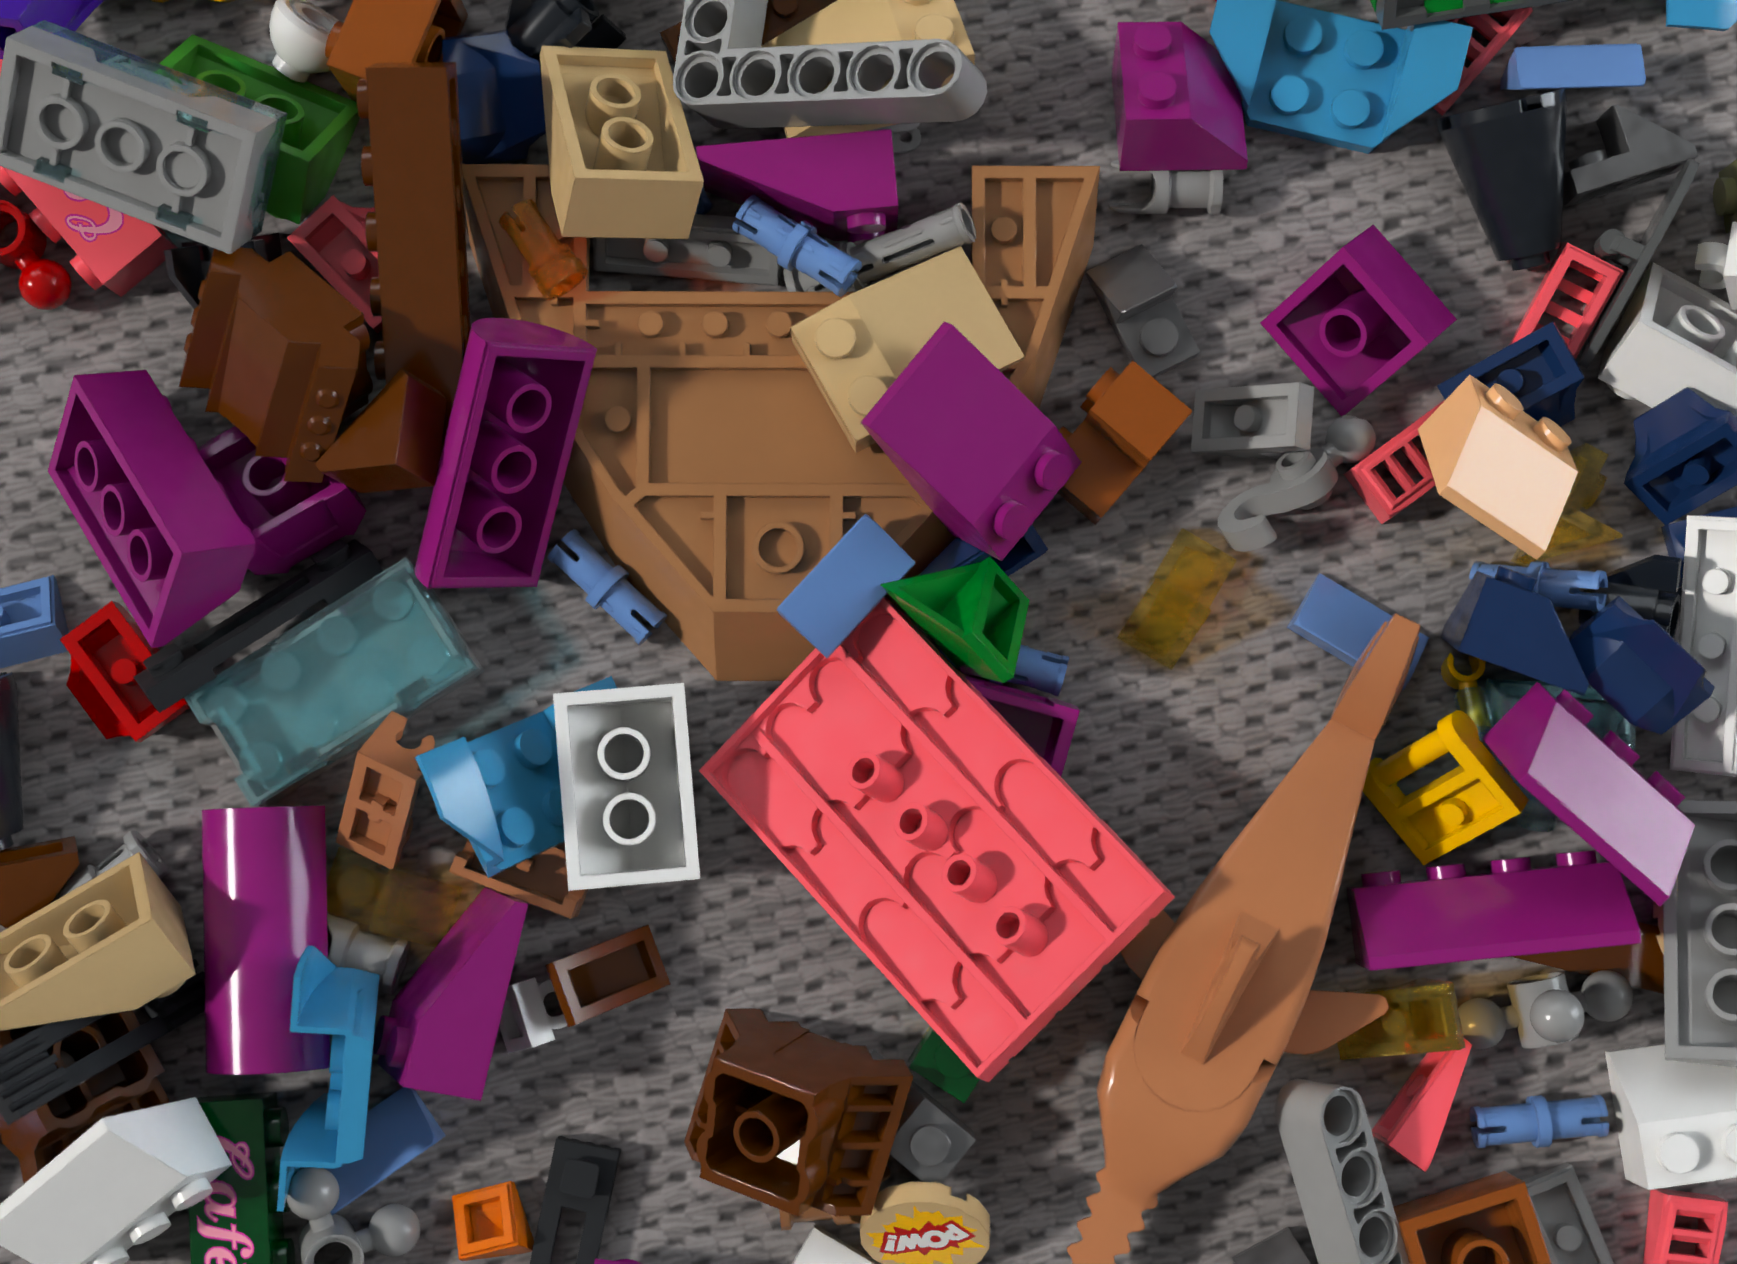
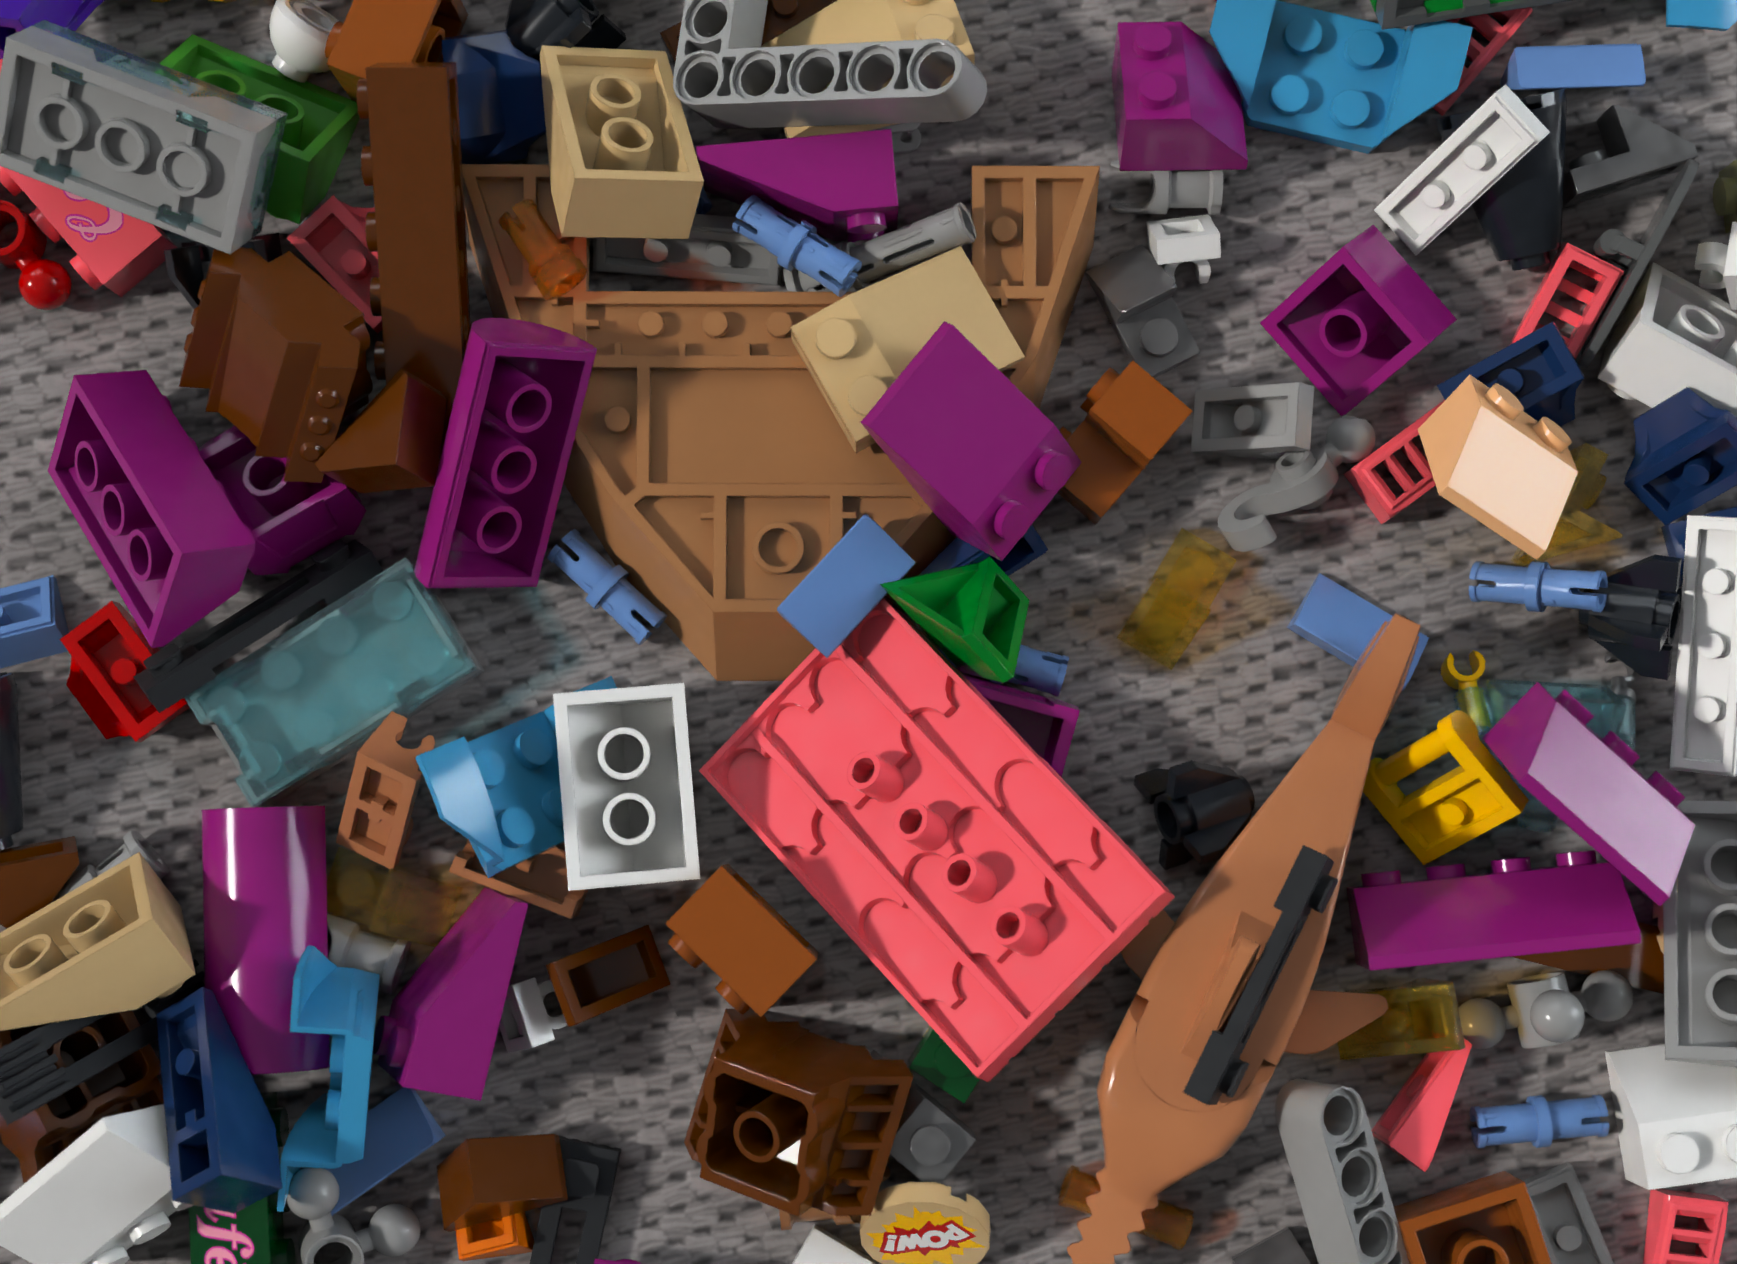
(214, 1114): none -> dark blue slope
(500, 1178): none -> reddish brown slope
(740, 941): none -> dark orange brick
(1163, 1223): none -> clear orange pin
(1183, 241): none -> white tile
(1196, 810): none -> black brick
(1219, 1065): none -> black container
(1462, 169): none -> white tile
(1514, 628): dark blue slope -> none
(1639, 668): dark blue slope -> none

